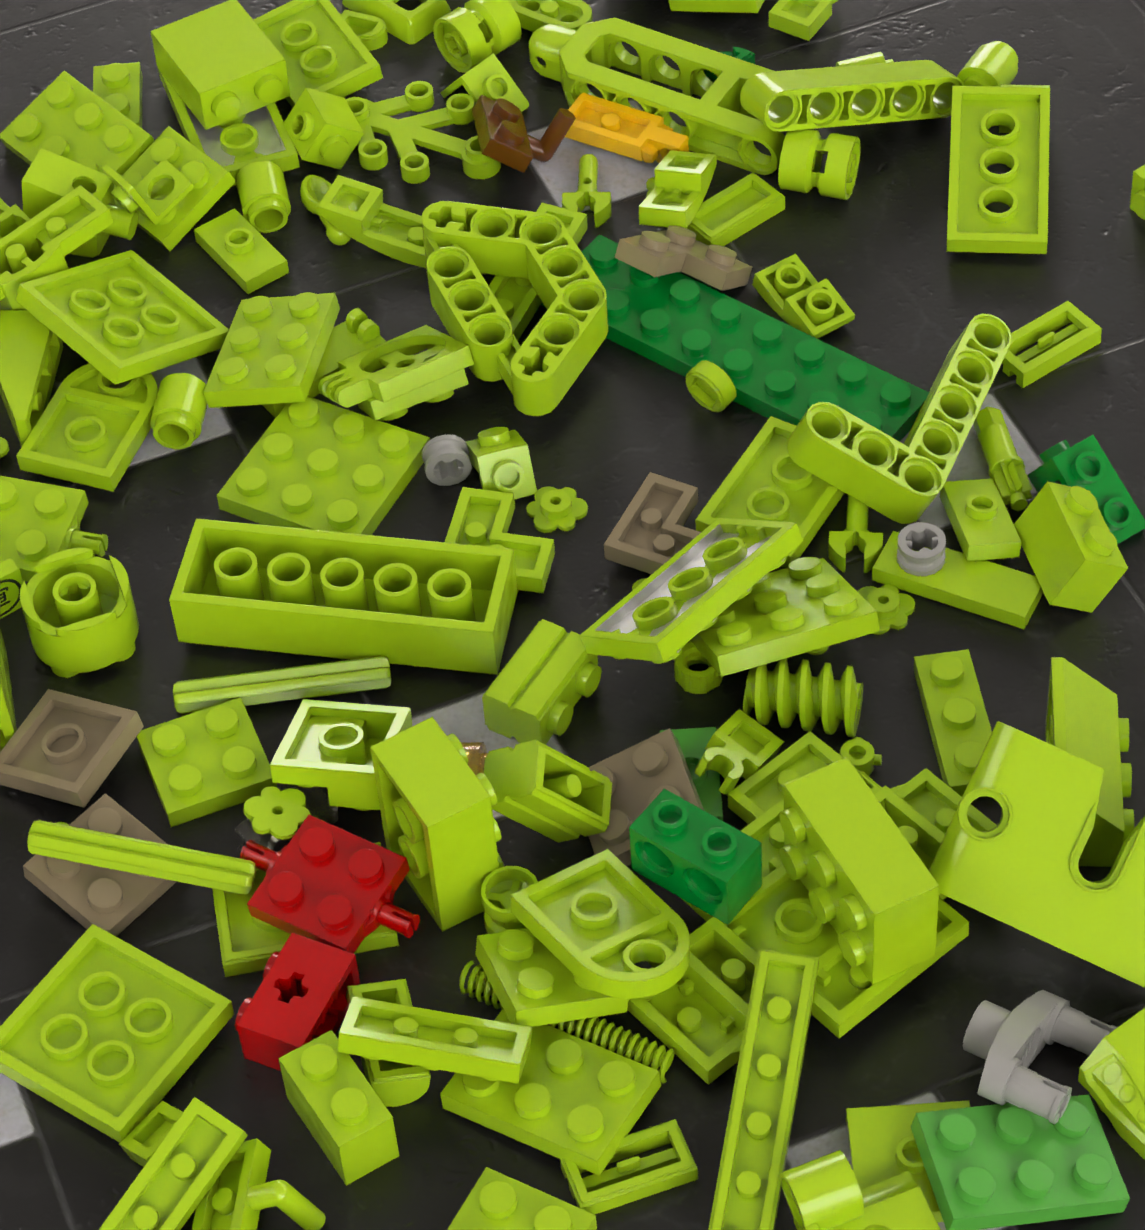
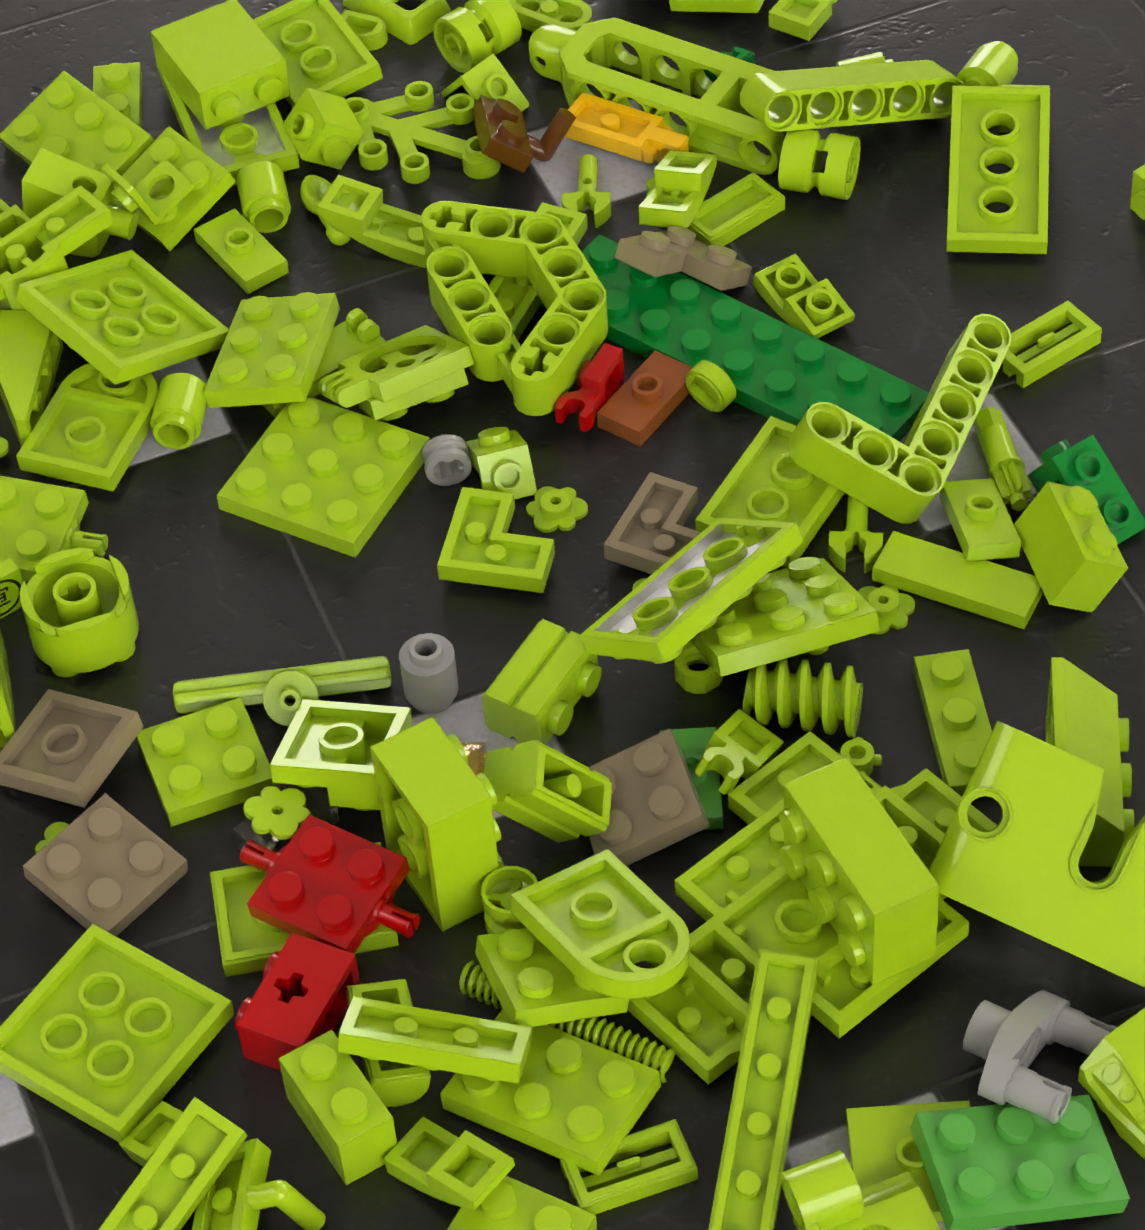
(141, 857): lime axle -> none
(286, 683): none -> lime tile
(345, 595): lime brick -> none
(429, 672): none -> light grey brick
(448, 1166): none -> lime slope
(596, 385): none -> red plate
(645, 399): none -> dark orange plate
(696, 856): green brick -> none
(917, 537): light grey bush -> none

